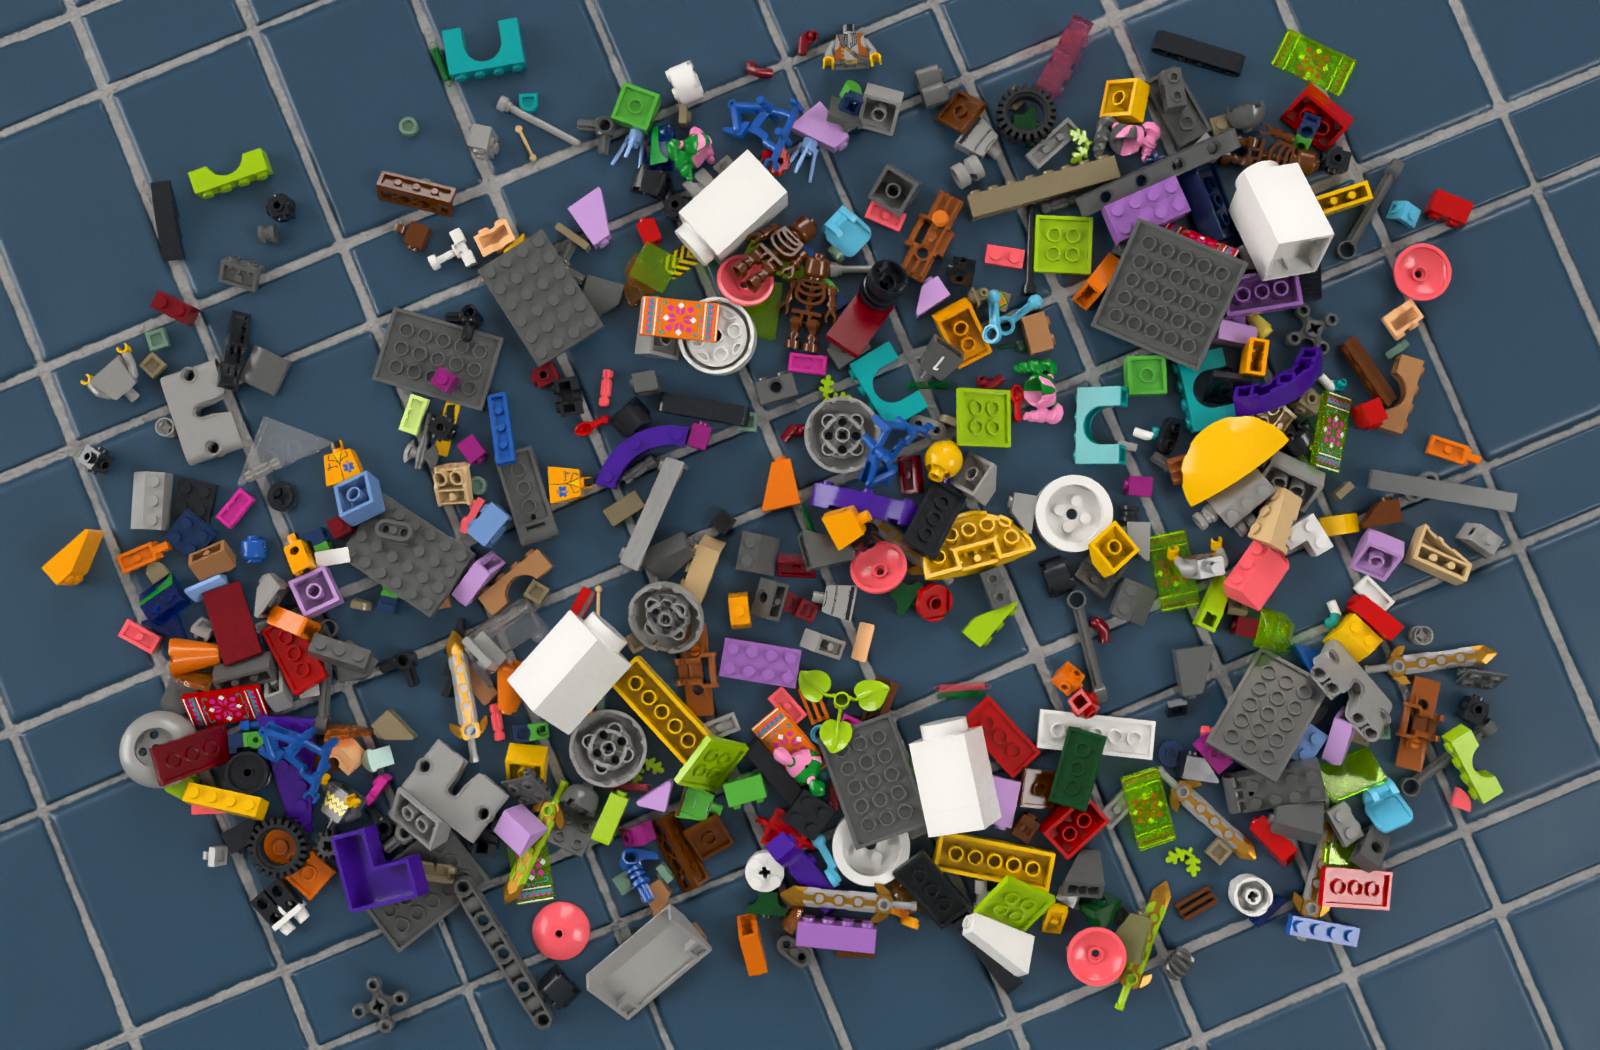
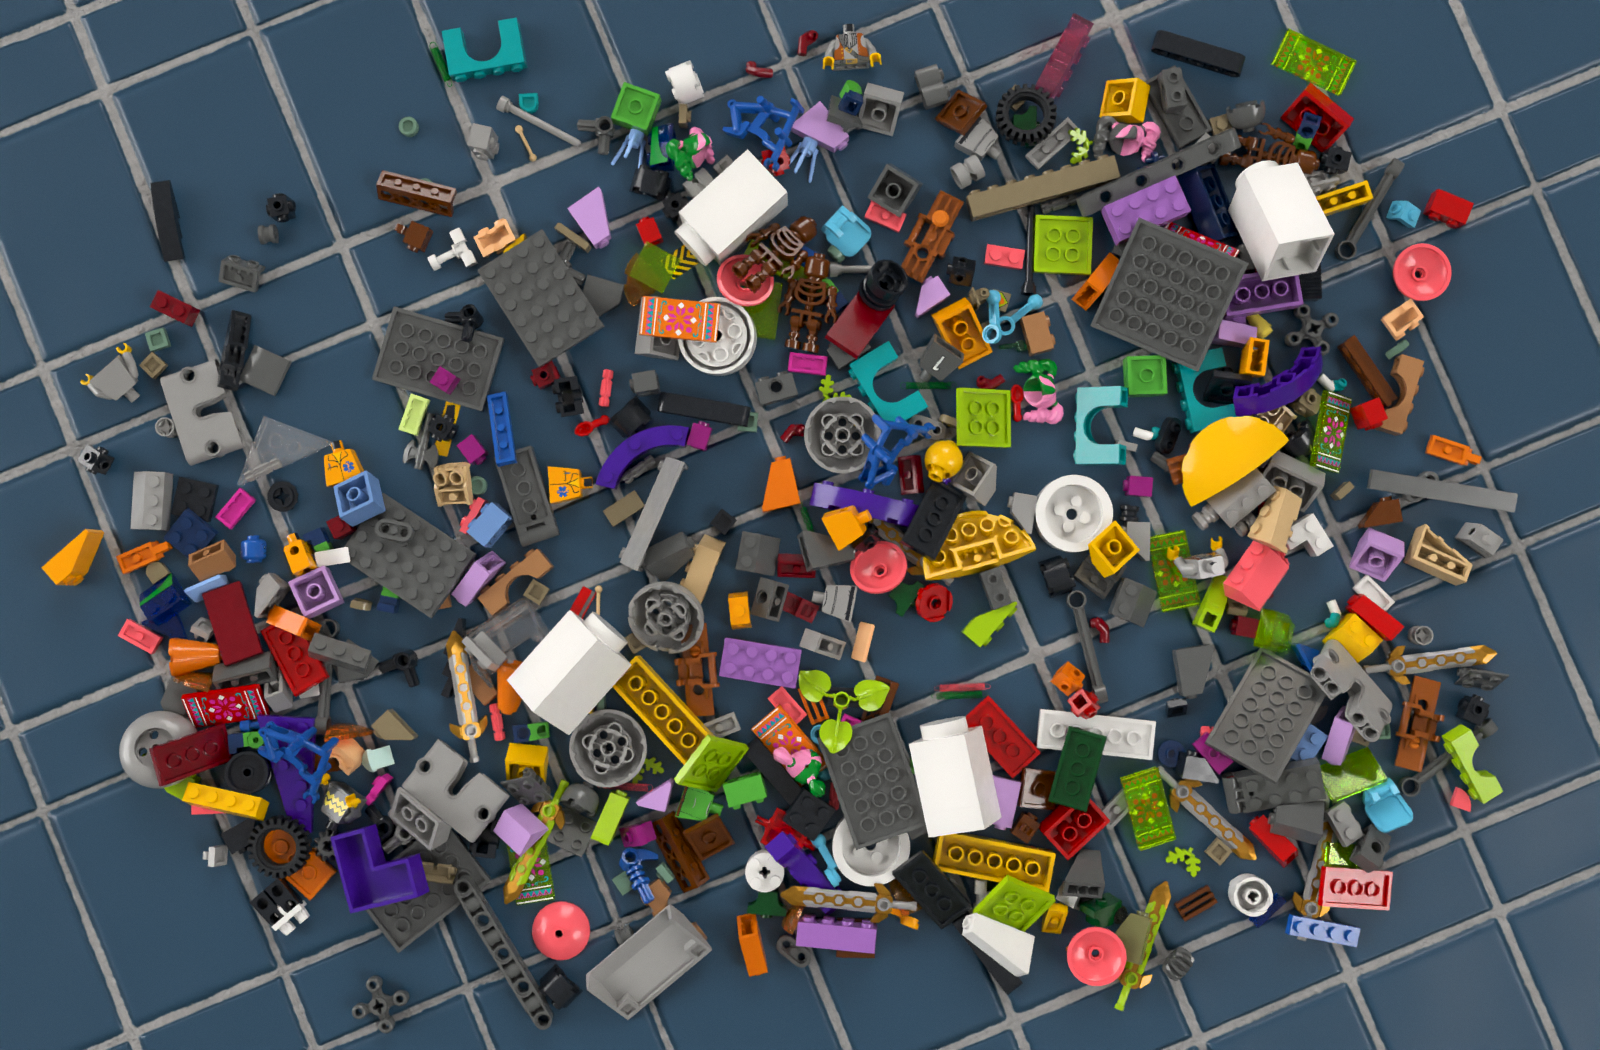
(253, 167): lime arch -> none
(1321, 183): none -> light grey bracket
(1340, 524): yellow slope -> none

